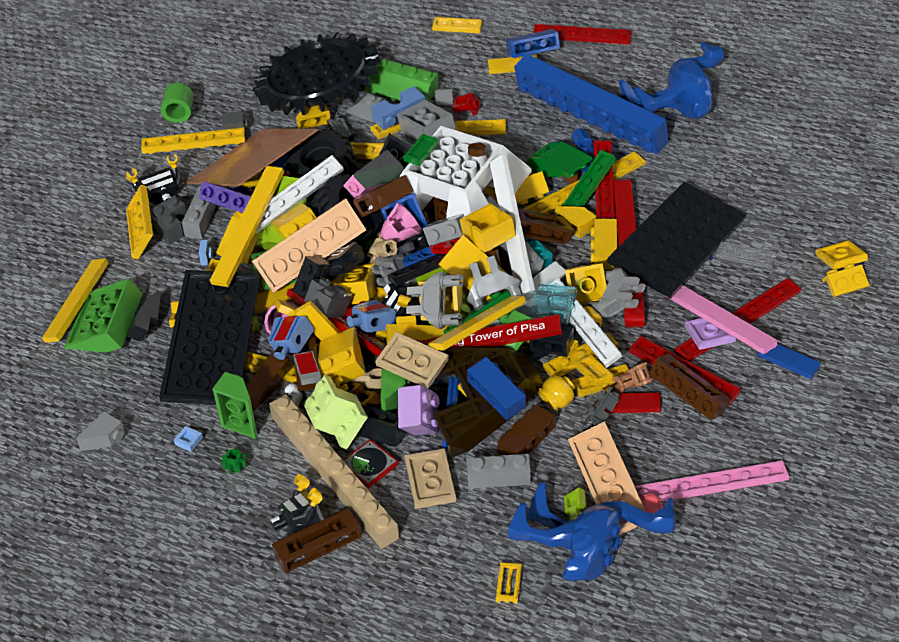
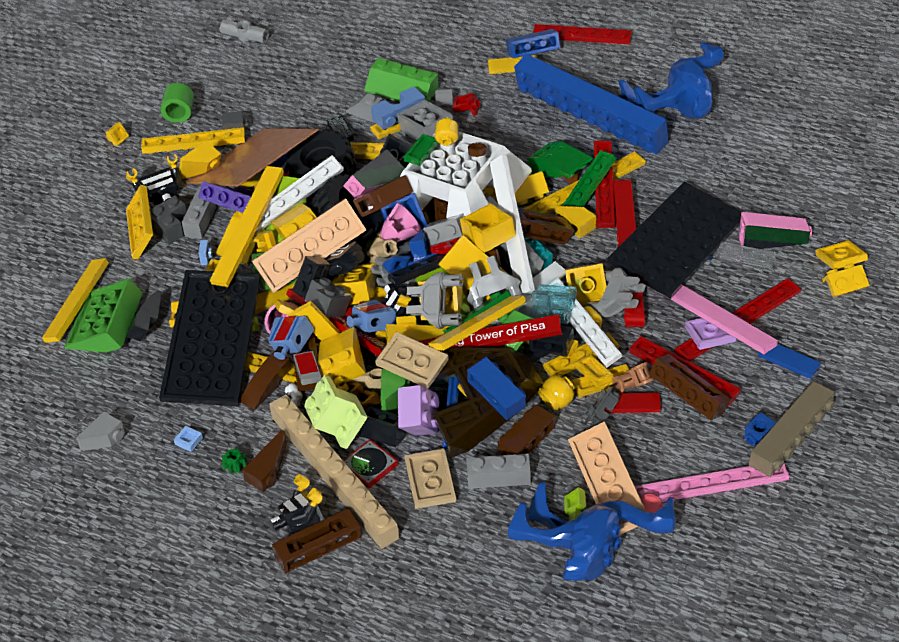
(116, 134): none -> yellow tile
(199, 160): none -> yellow slope
(234, 405): bright green slope -> none
(244, 31): none -> light grey piece
(264, 240): none -> yellow tile
(265, 466): none -> reddish brown slope
(313, 118): yellow slope -> none
(316, 73): black gear -> none
(396, 263): none -> blue slope
(419, 245): none -> blue slope
(446, 131): none -> yellow head
(457, 25): yellow tile -> none
(481, 127): yellow tile -> none
(507, 597): yellow tile -> none
(583, 144): blue piece -> none
(604, 241): yellow brick -> none
(758, 428): none -> blue brick
(772, 231): none -> slope
(792, 429): none -> dark tan brick

